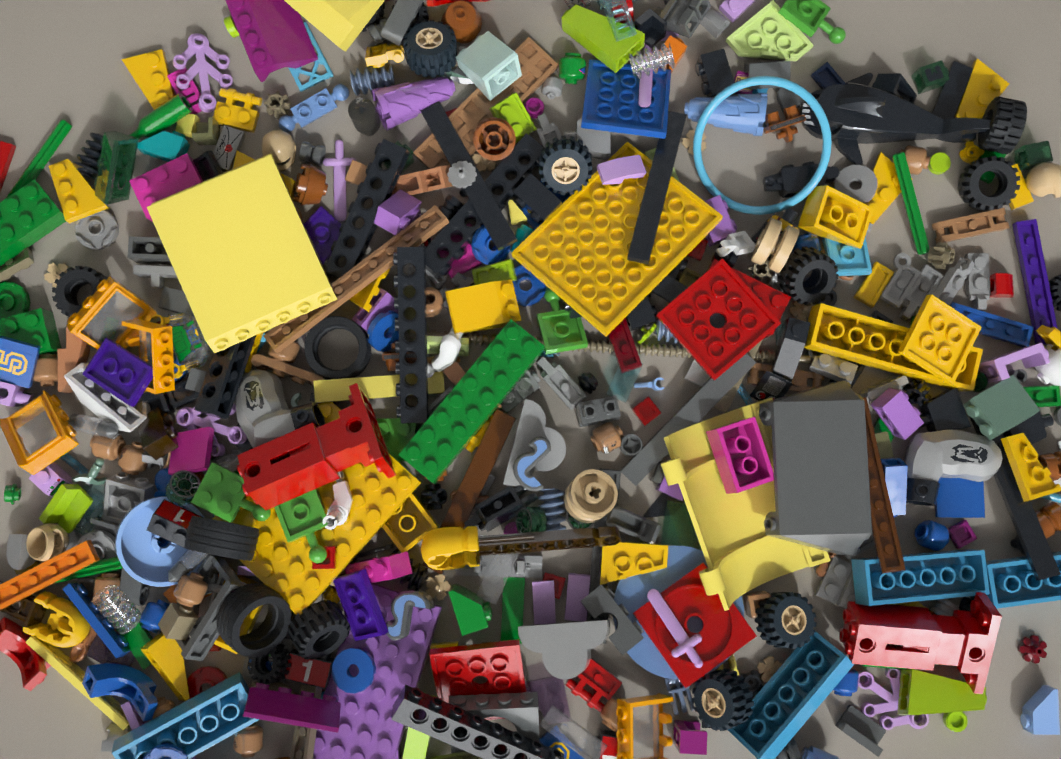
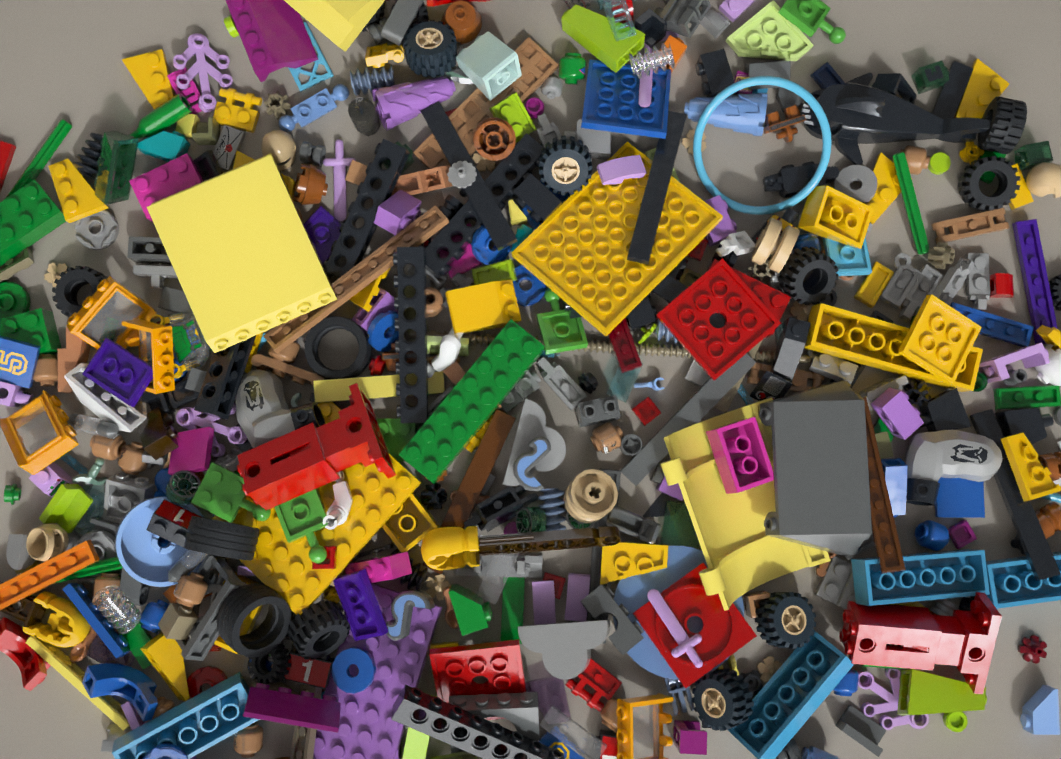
(377, 366): none -> red plate
(450, 616): none -> nougat piece
(1001, 407): sand green brick -> none

